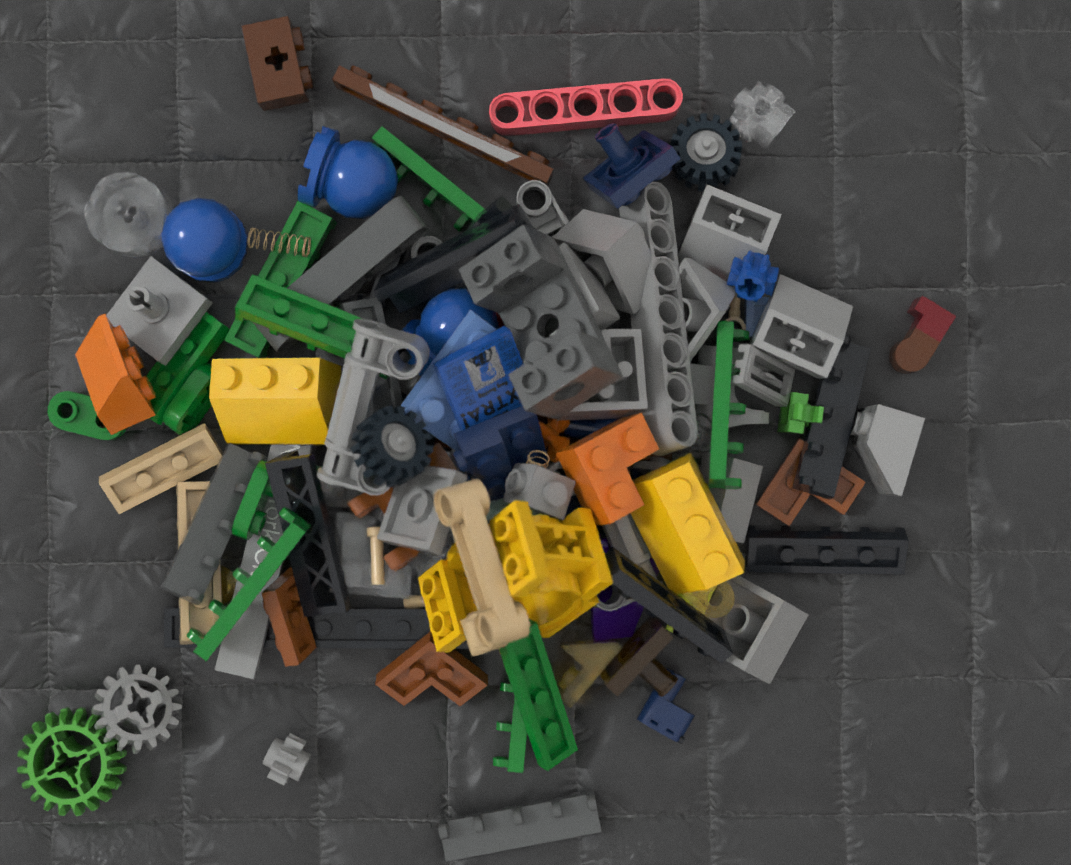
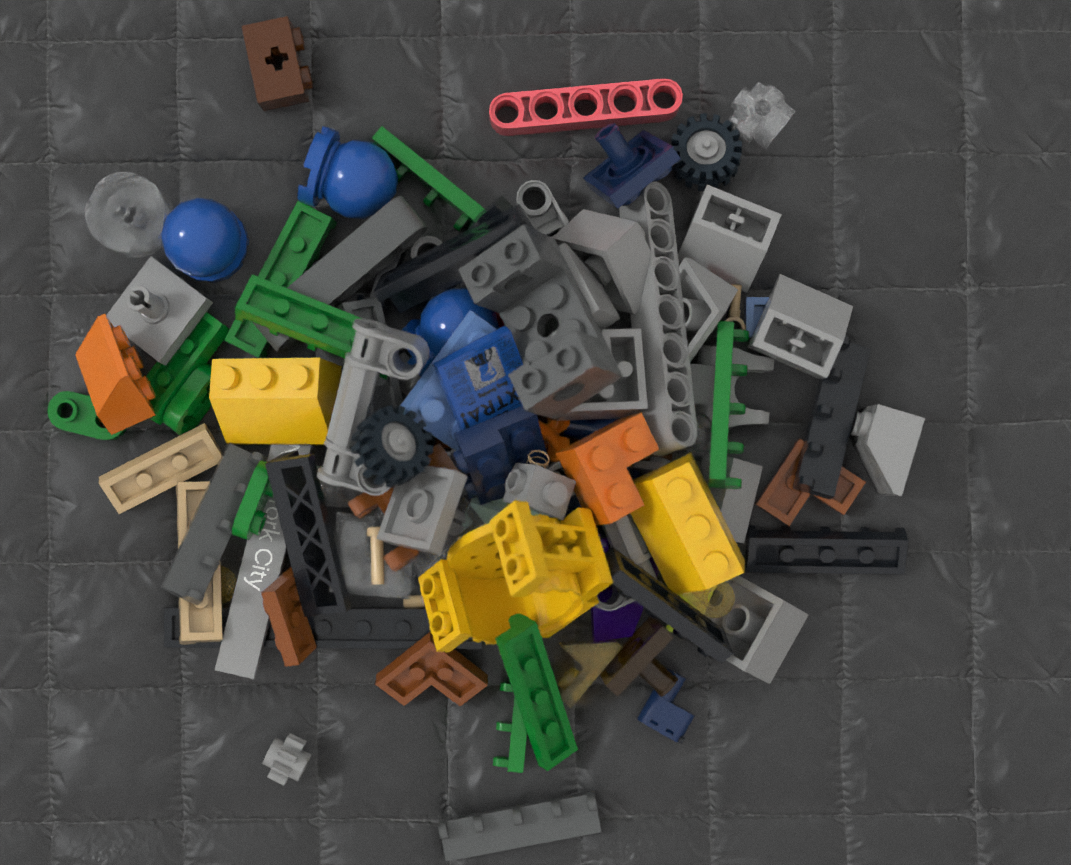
(76, 775): bright green gear -> none
(132, 693): light grey gear -> none
(251, 587): green hinge -> none
(287, 250): tan piece -> none
(430, 119): reddish brown plate -> none
(497, 615): tan piece -> none
(747, 371): light grey tile -> none
(753, 276): blue gear -> none
(798, 414): bright green plate -> none
(922, 337): leg -> none

